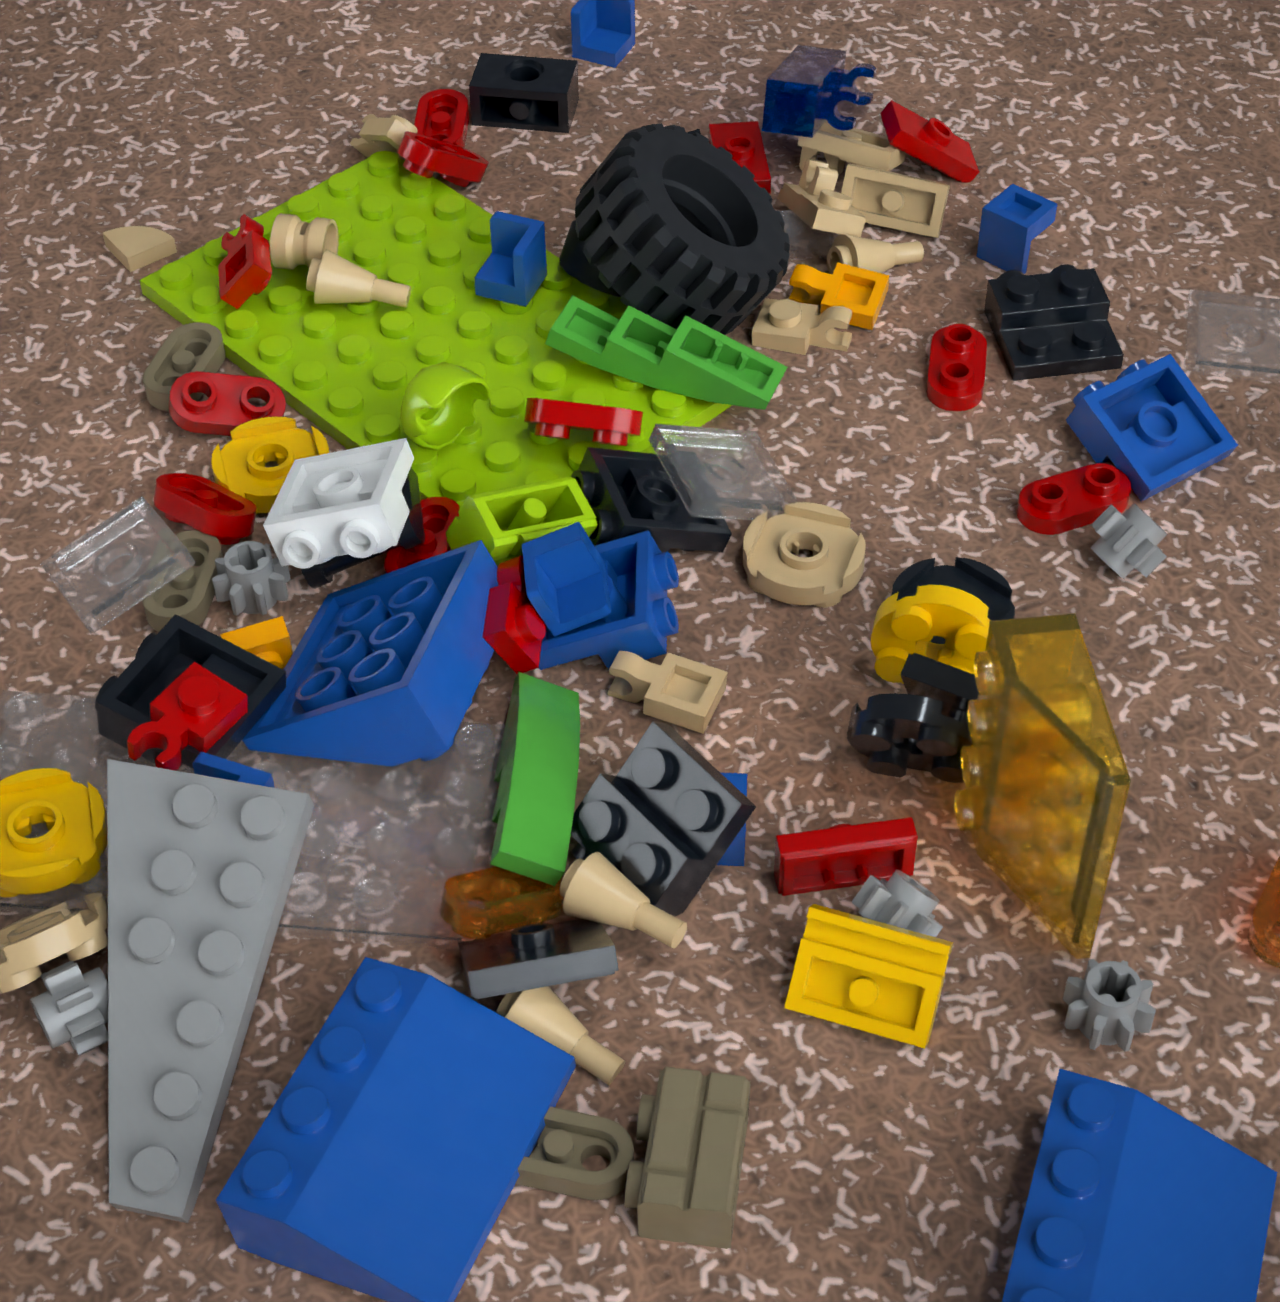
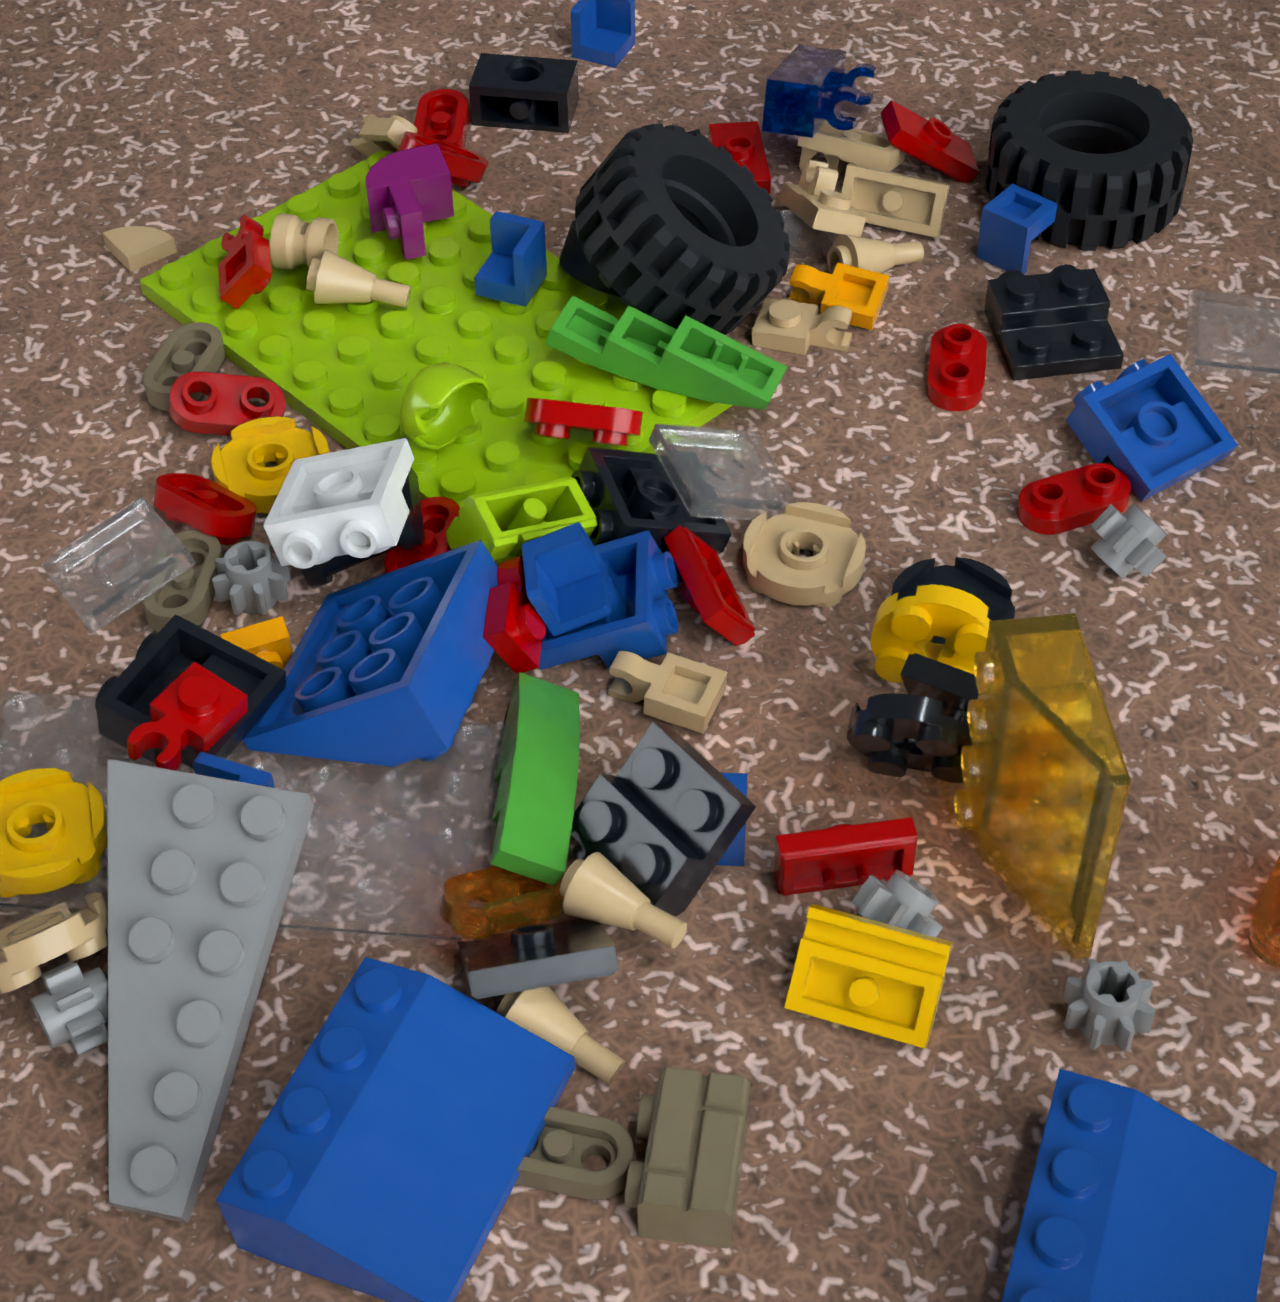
(408, 191): none -> magenta brick
(709, 586): none -> red plate
(1096, 148): none -> black tyre

